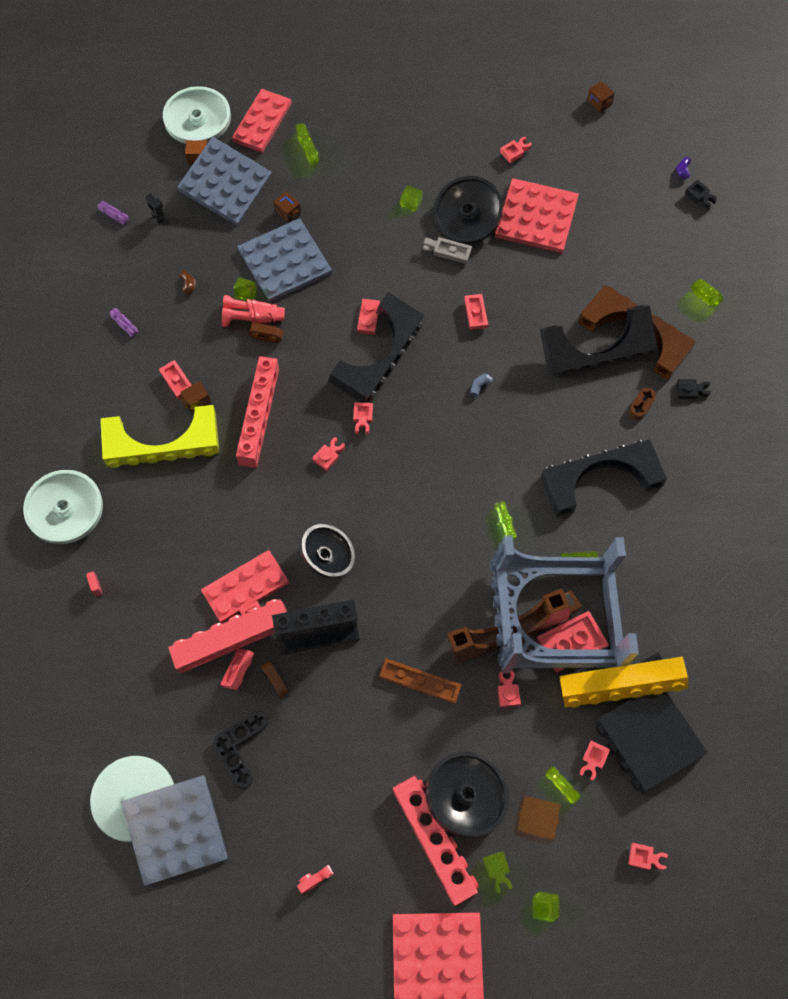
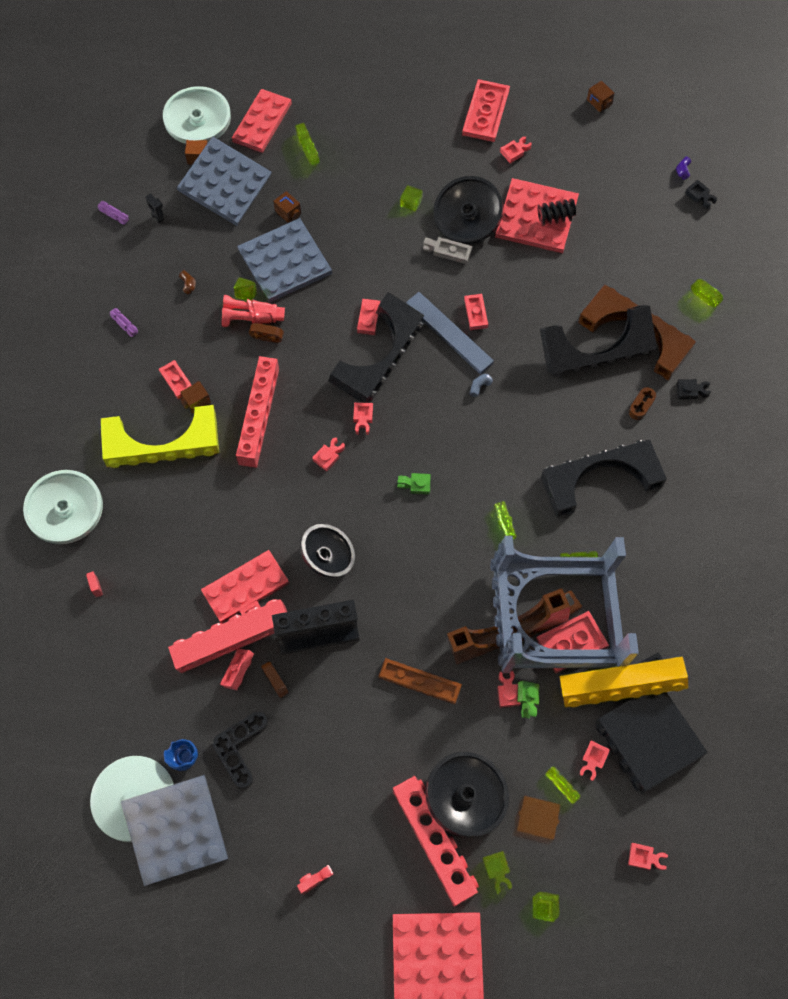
(181, 755): none -> blue hair
(418, 483): none -> bright green plate
(451, 334): none -> sand blue tile
(486, 110): none -> coral plate
(529, 697): none -> bright green plate
(556, 211): none -> black piece

